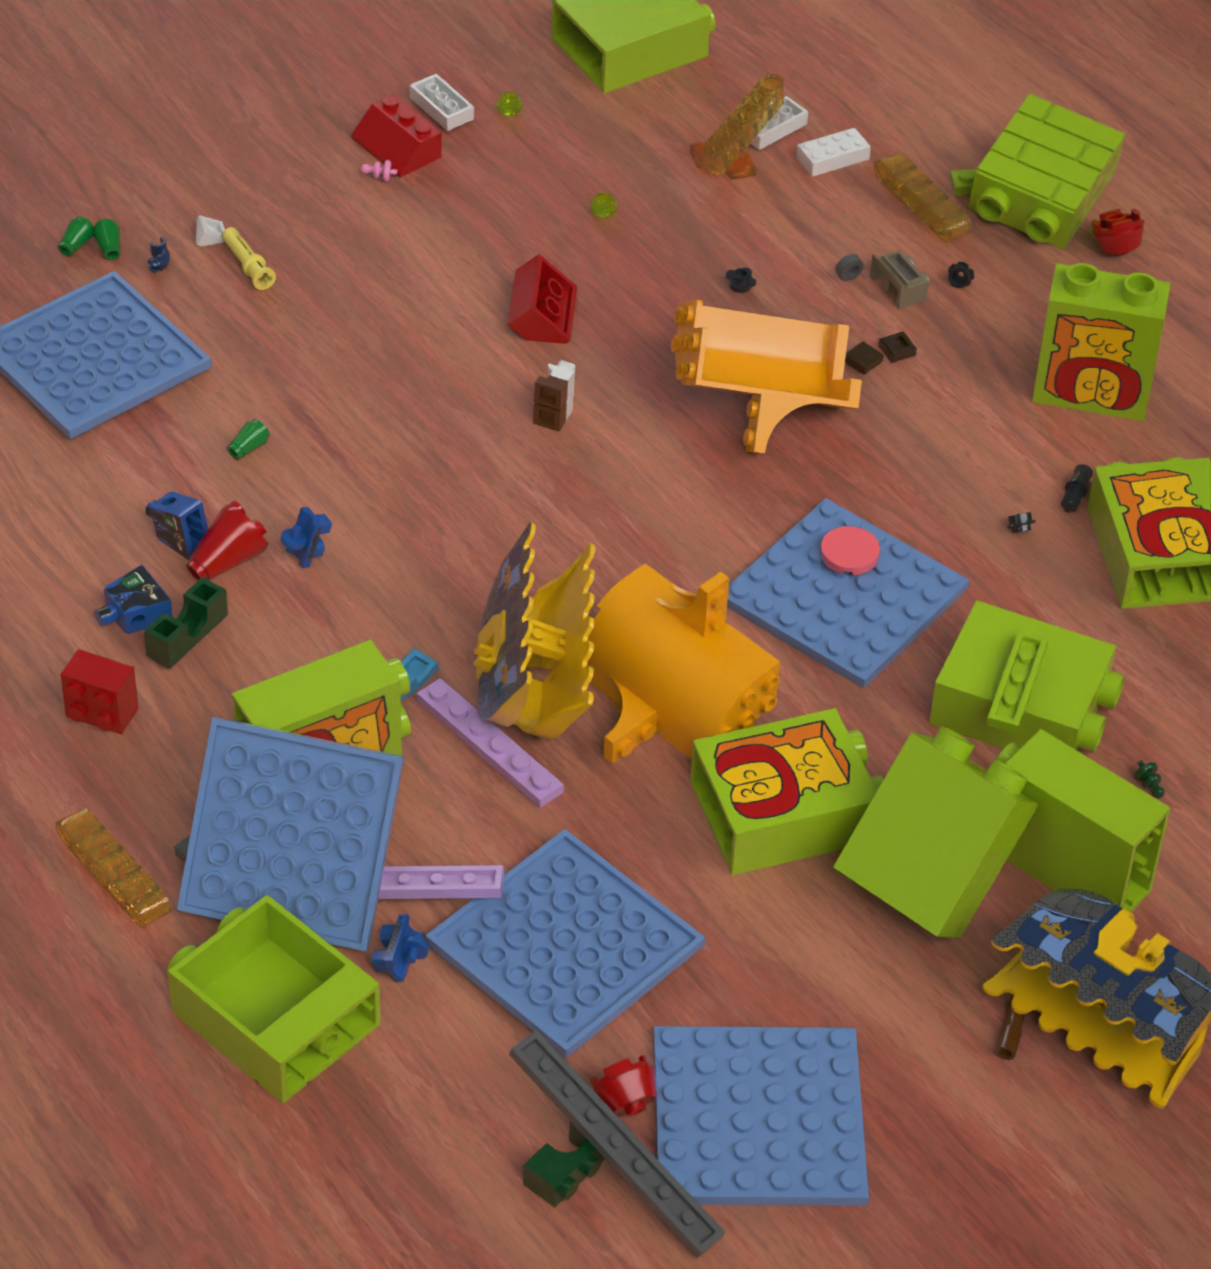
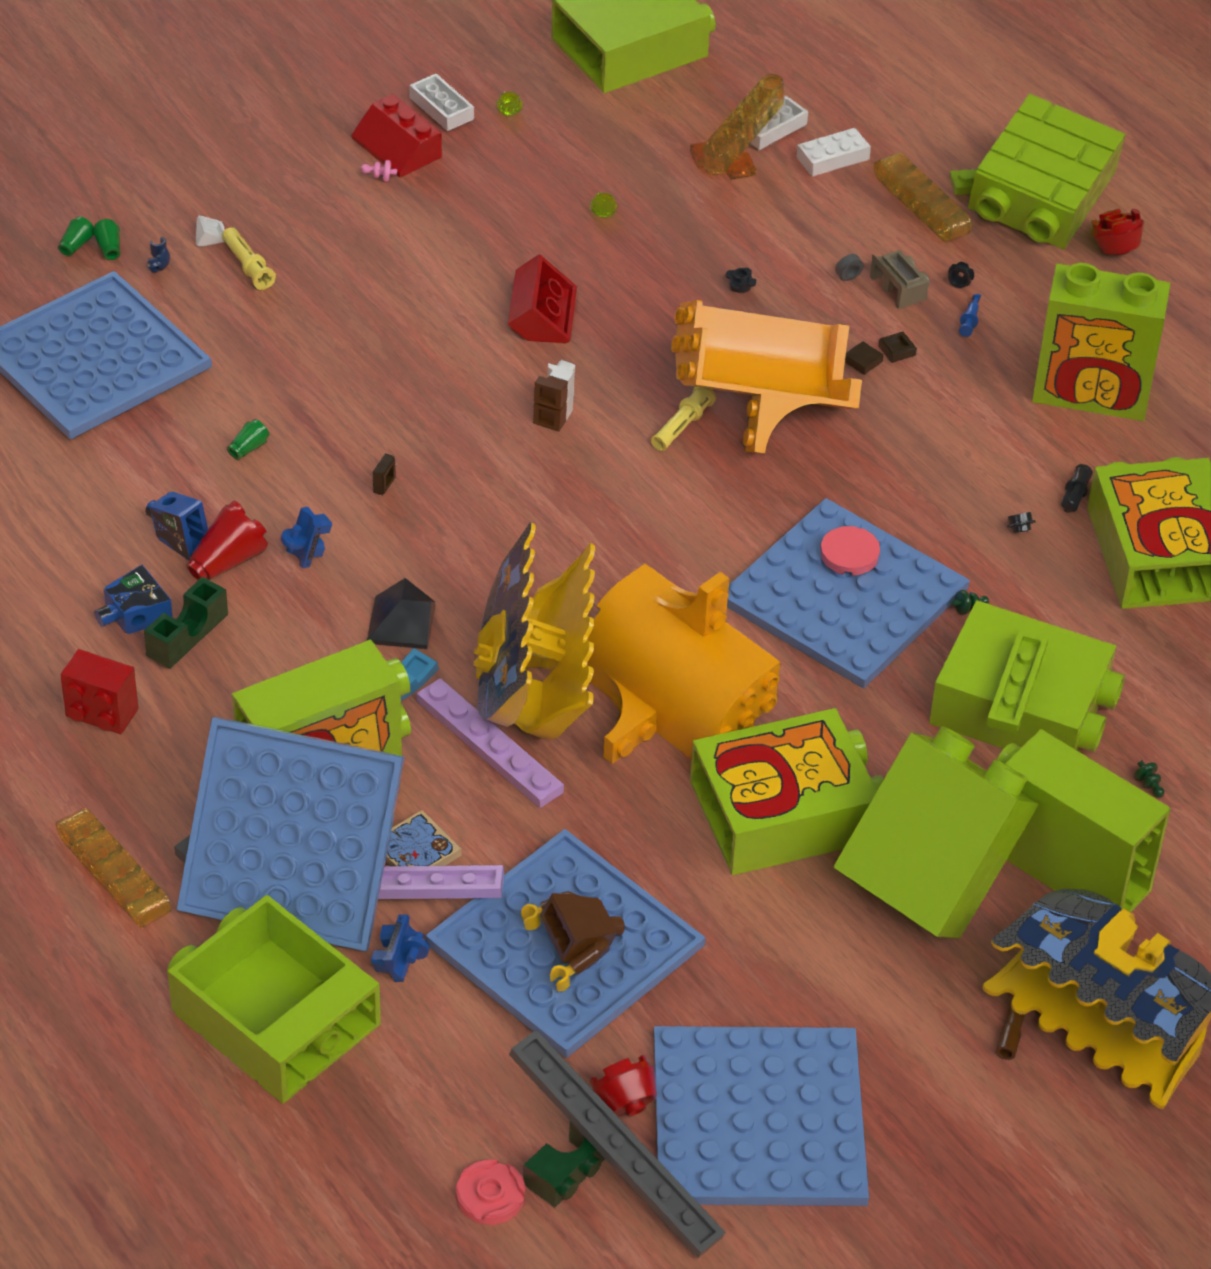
(384, 474): none -> dark brown tile
(402, 617): none -> black slope
(420, 843): none -> tile
(490, 1192): none -> coral tile
(577, 929): none -> reddish brown torso
(689, 410): none -> light yellow pin
(965, 601): none -> dark green hair
(970, 319): none -> blue piece

